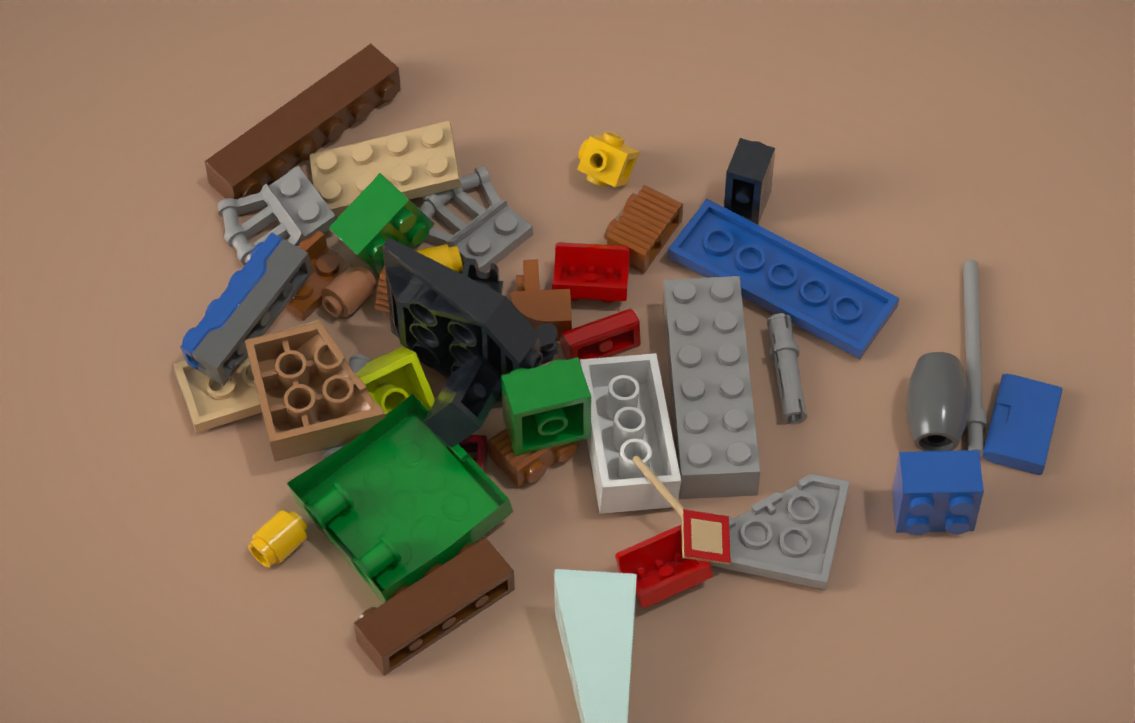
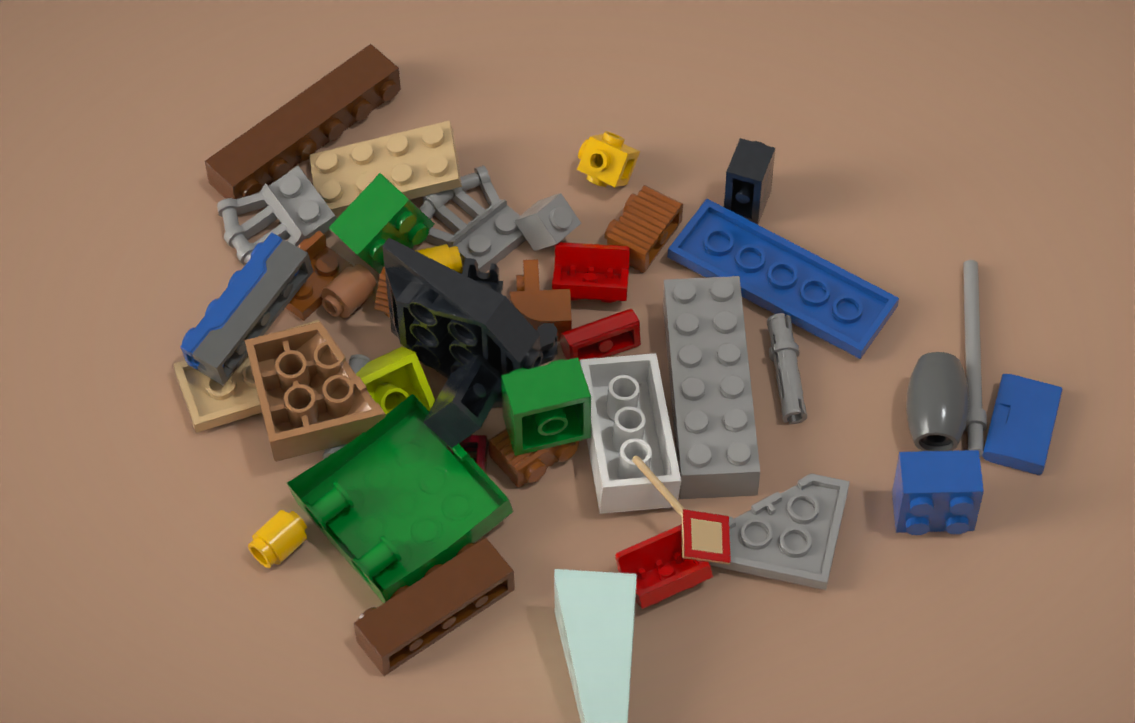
(547, 222): none -> light grey brick

